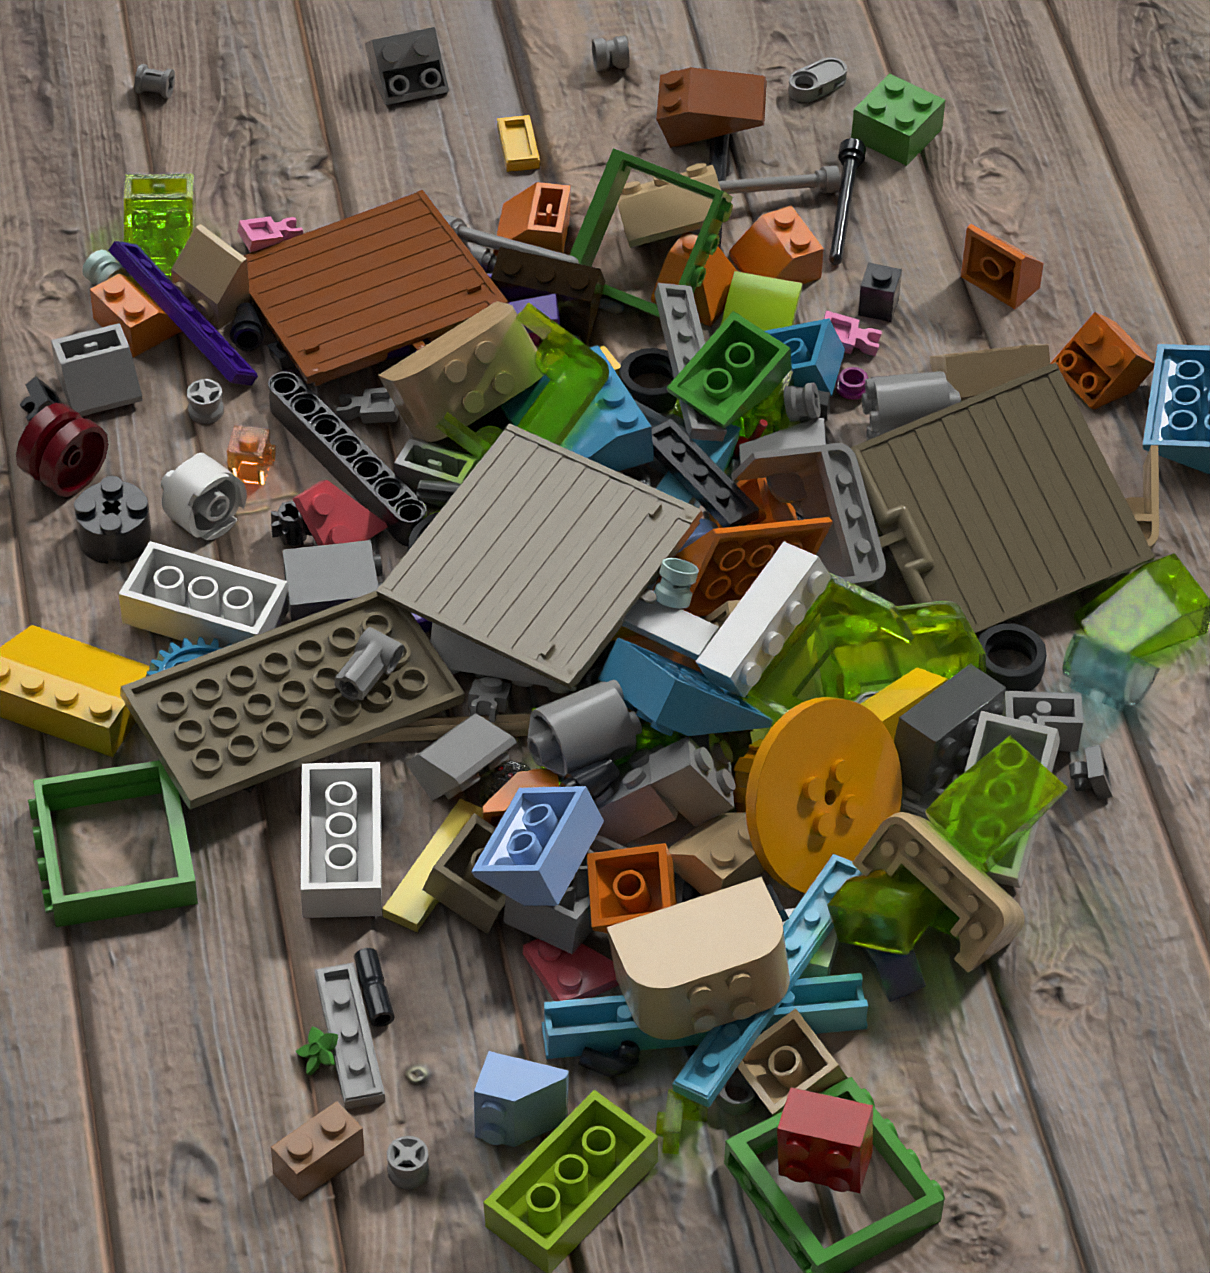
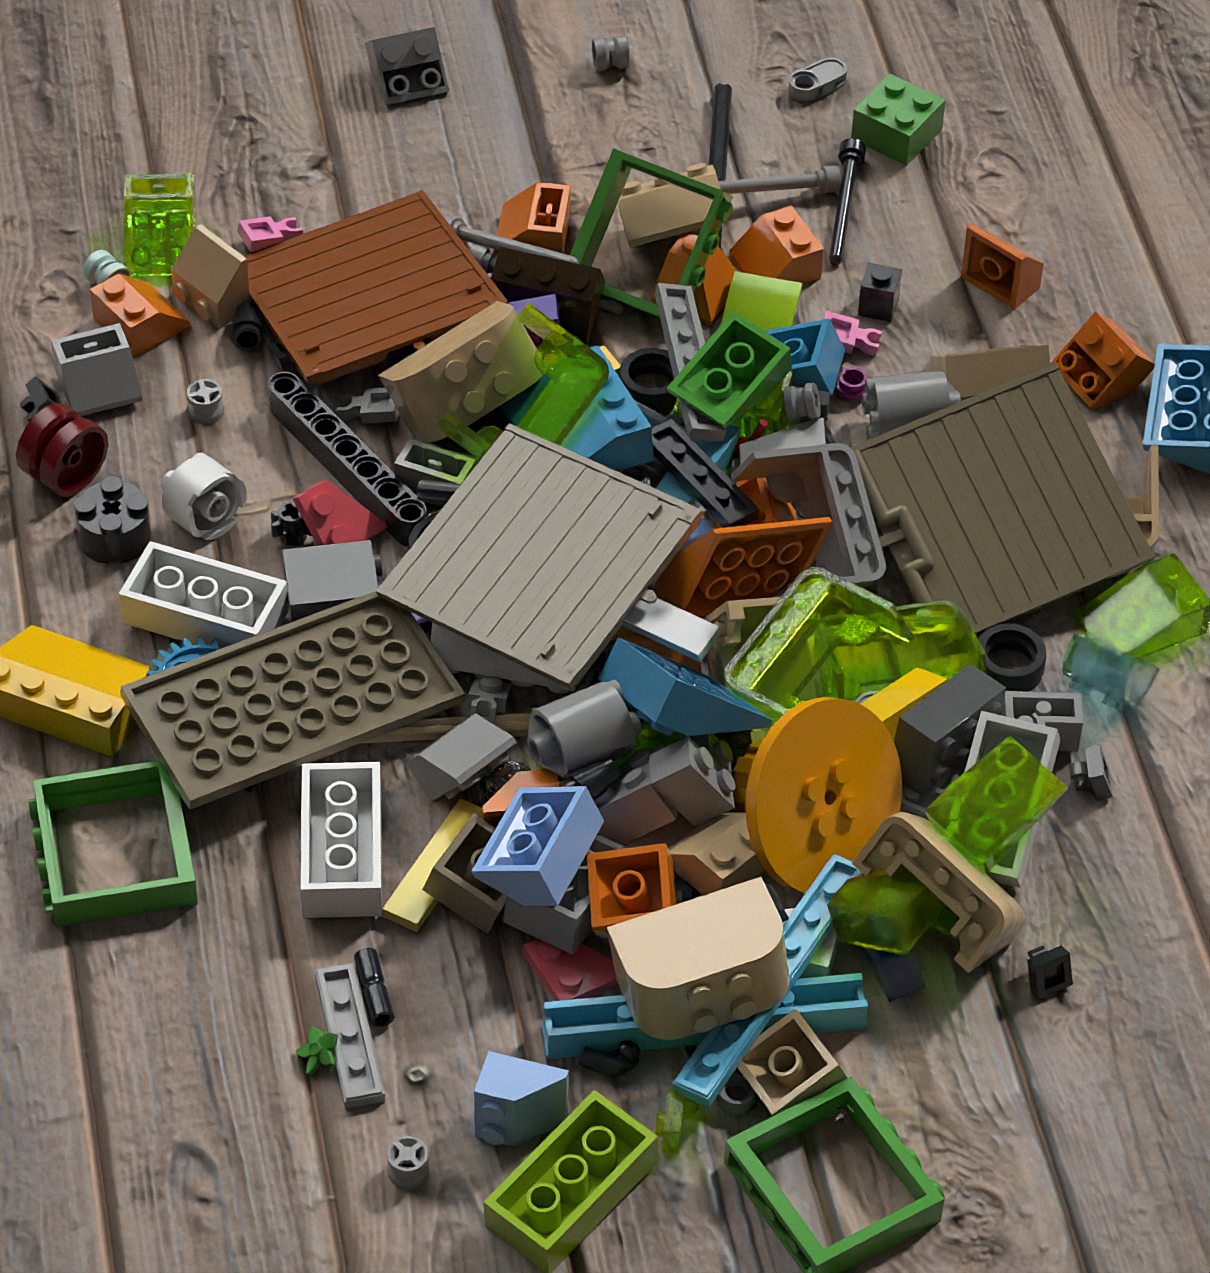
(154, 81): light grey bush -> none
(183, 313): dark purple tile -> none
(250, 454): clear orange brick -> none
(317, 1150): medium nougat brick -> none
(371, 658): light grey piece -> none
(518, 143): yellow tile -> none
(676, 583): light aqua wheel -> none
(708, 104): dark orange slope -> none
(764, 619): white brick -> none
(825, 1140): red brick -> none
(1049, 970): none -> black tile

